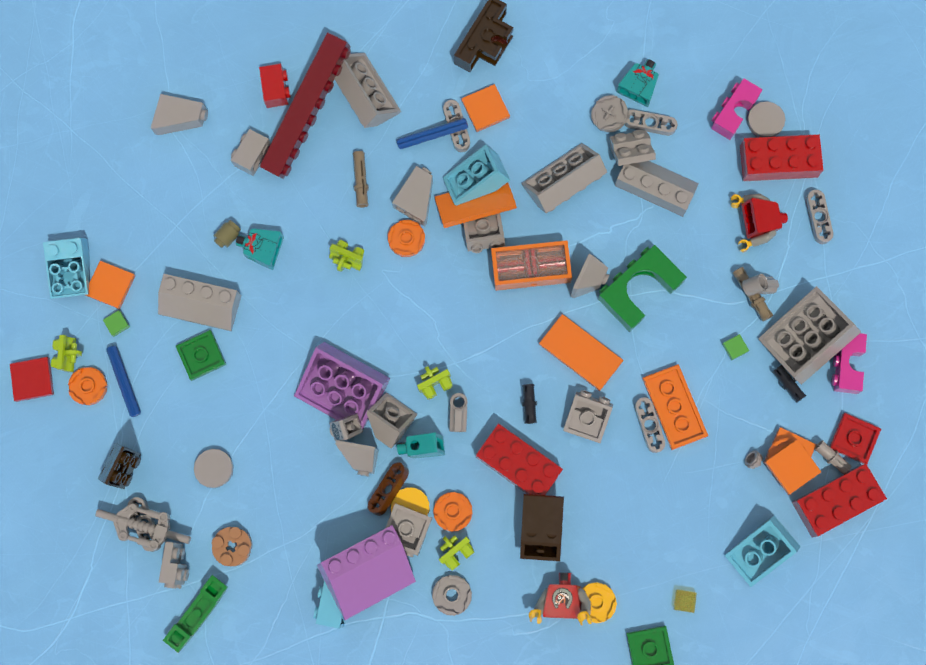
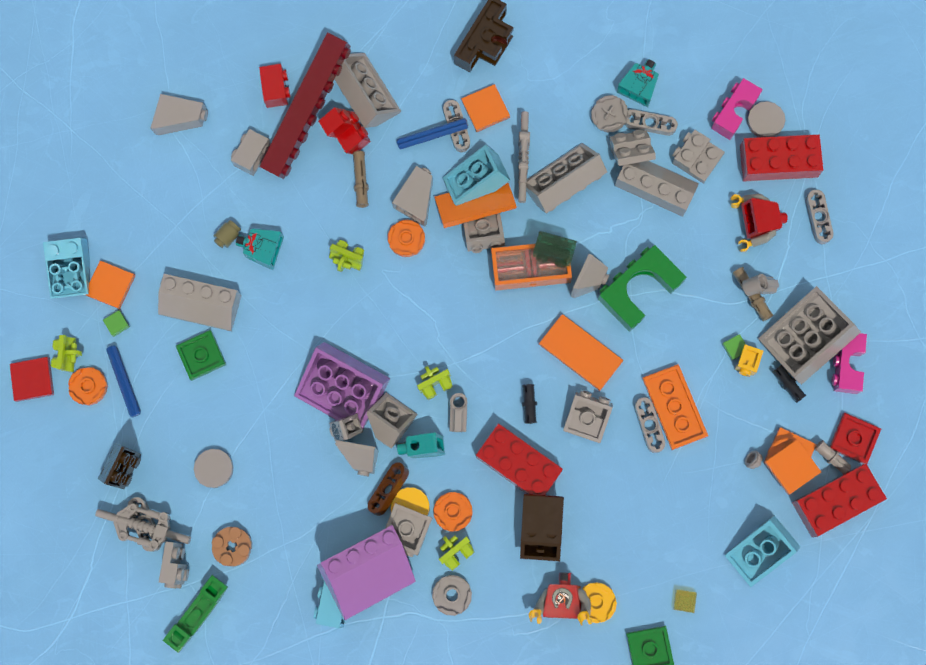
(346, 128): none -> red brick
(524, 142): none -> light grey bar
(554, 249): none -> clear green brick
(697, 156): none -> light grey plate
(749, 361): none -> yellow bracket

